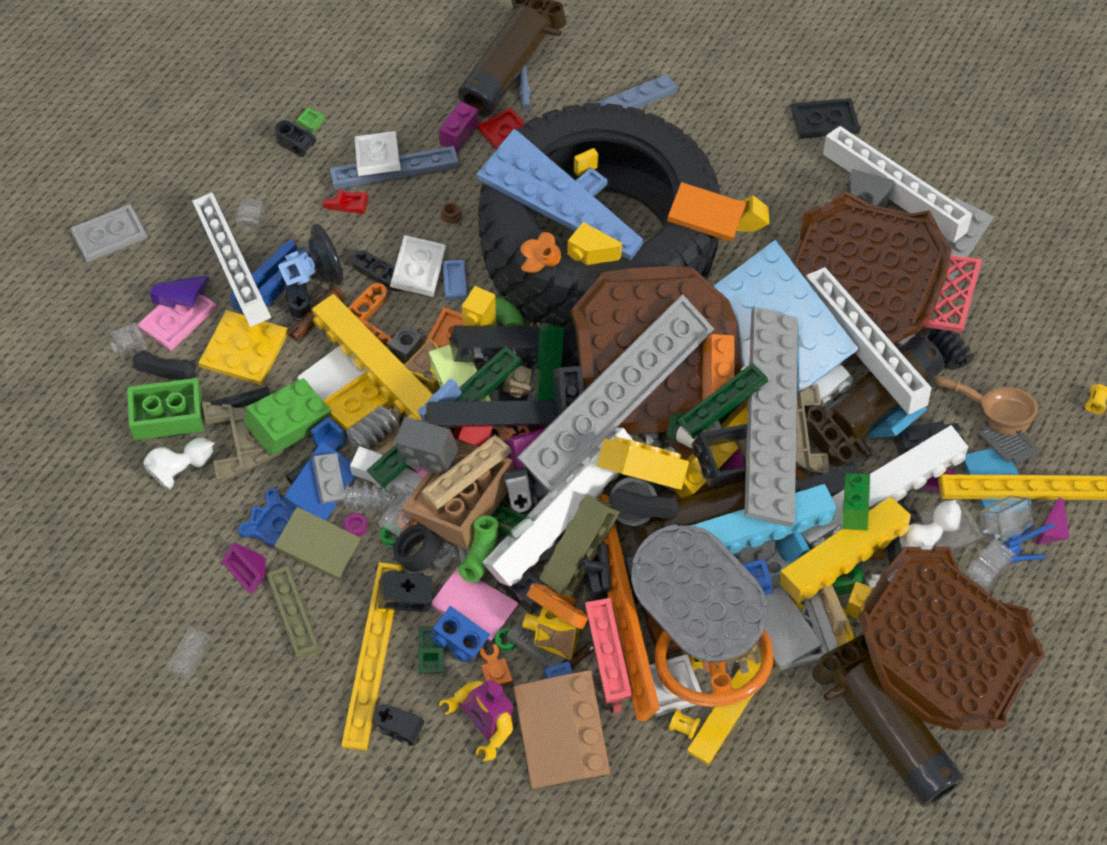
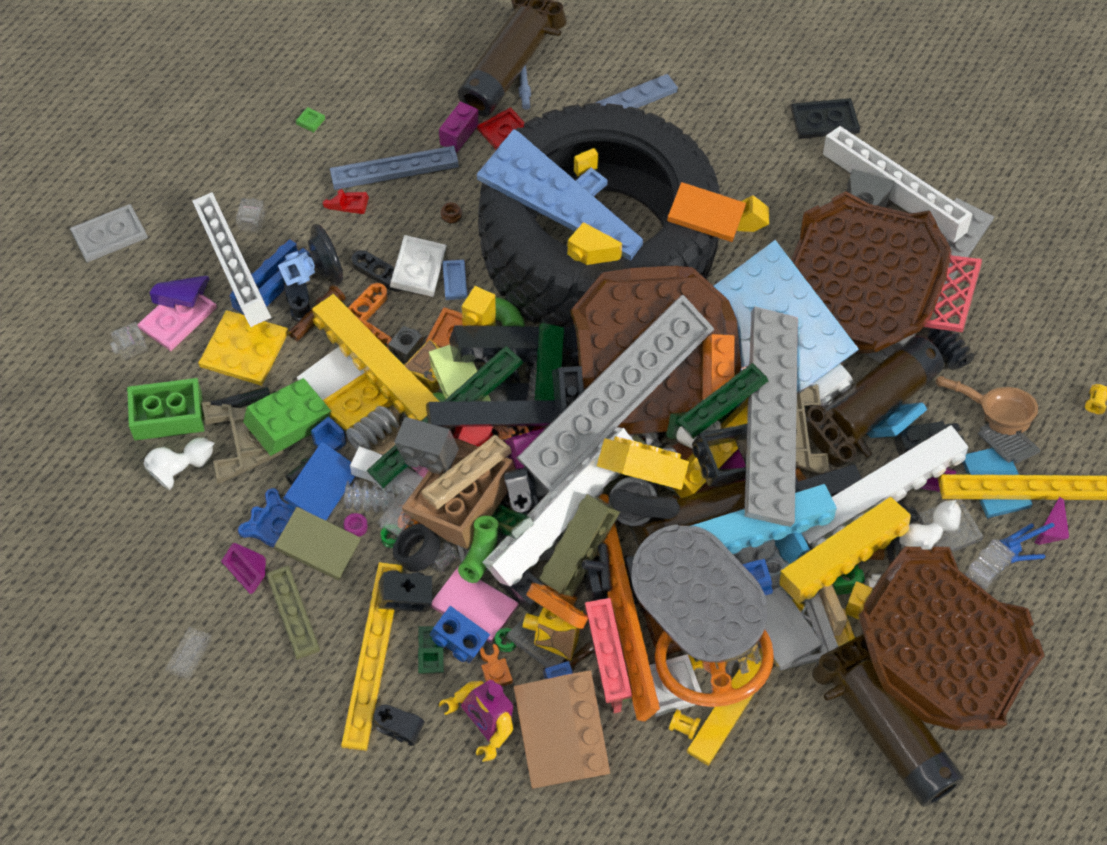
(165, 368): black piece -> none
(294, 137): black piece -> none
(328, 478): light grey plate -> none
(377, 153): white tile -> none
(447, 393): medium blue tile -> none
(518, 382): tan bracket -> none
(540, 253): orange plate -> none
(856, 501): green brick -> none
(874, 347): white brick -> none
(1006, 518): clear brick -> none

